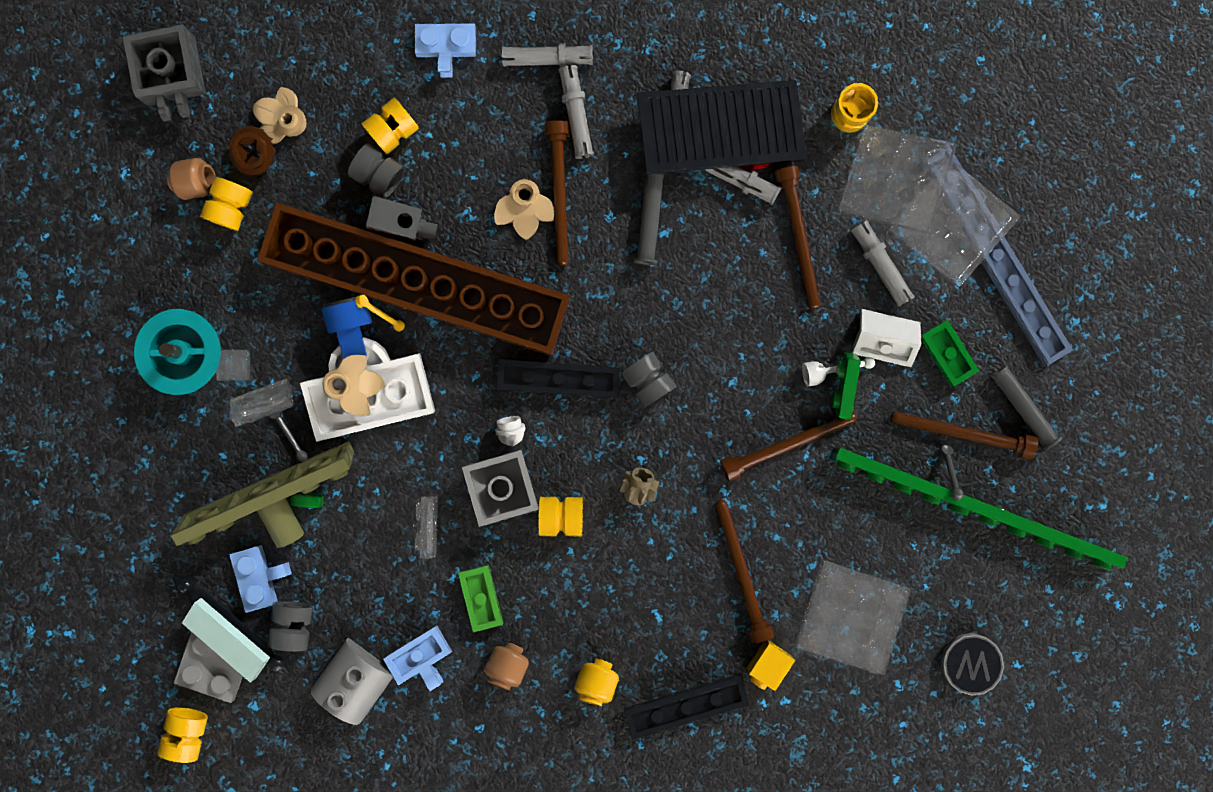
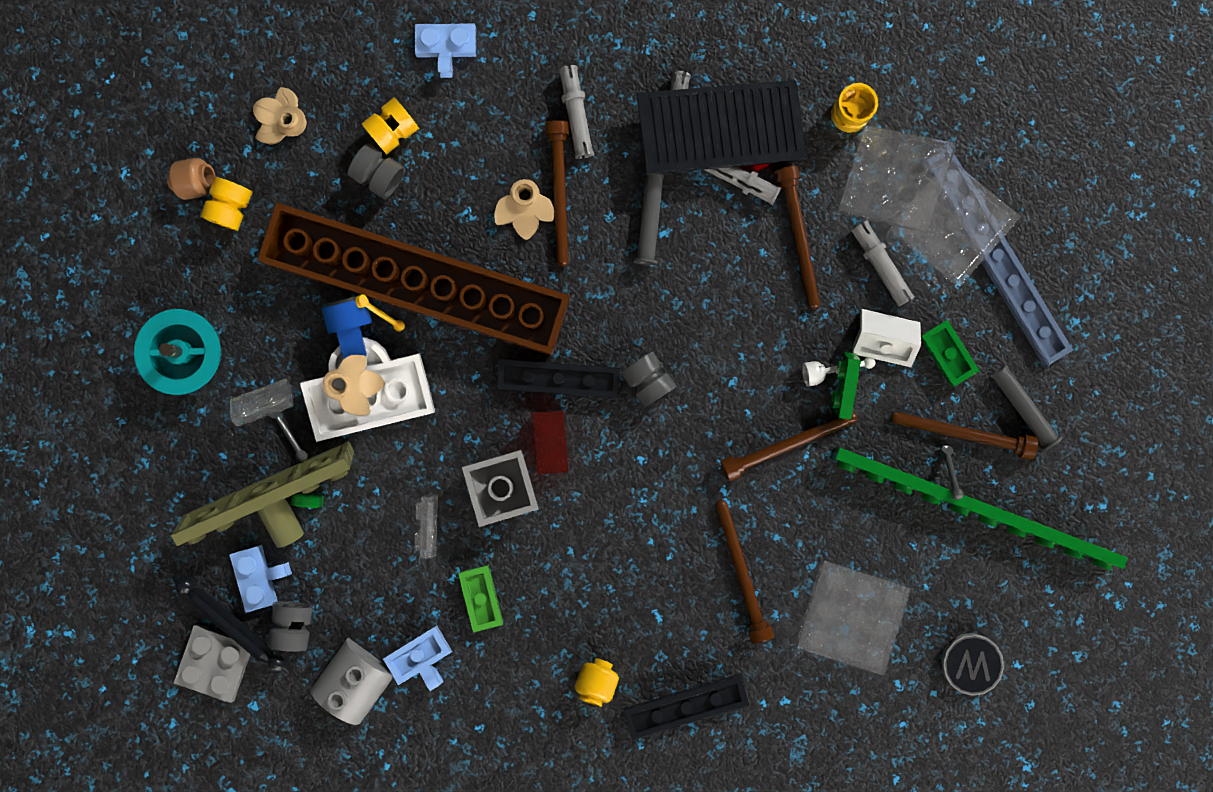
(165, 68): dark grey hinge -> none
(182, 740): yellow wheel -> none
(225, 640): light aqua tile -> none
(234, 366): clear plate -> none
(241, 155): reddish brown gear -> none
(386, 215): dark grey torso -> none
(506, 666): medium nougat head -> none
(510, 430): white plate -> none
(551, 442): none -> clear red brick
(554, 55): light grey pin -> none
(560, 516): yellow wheel -> none
(639, 486): dark tan gear -> none
(769, 666): yellow brick -> none

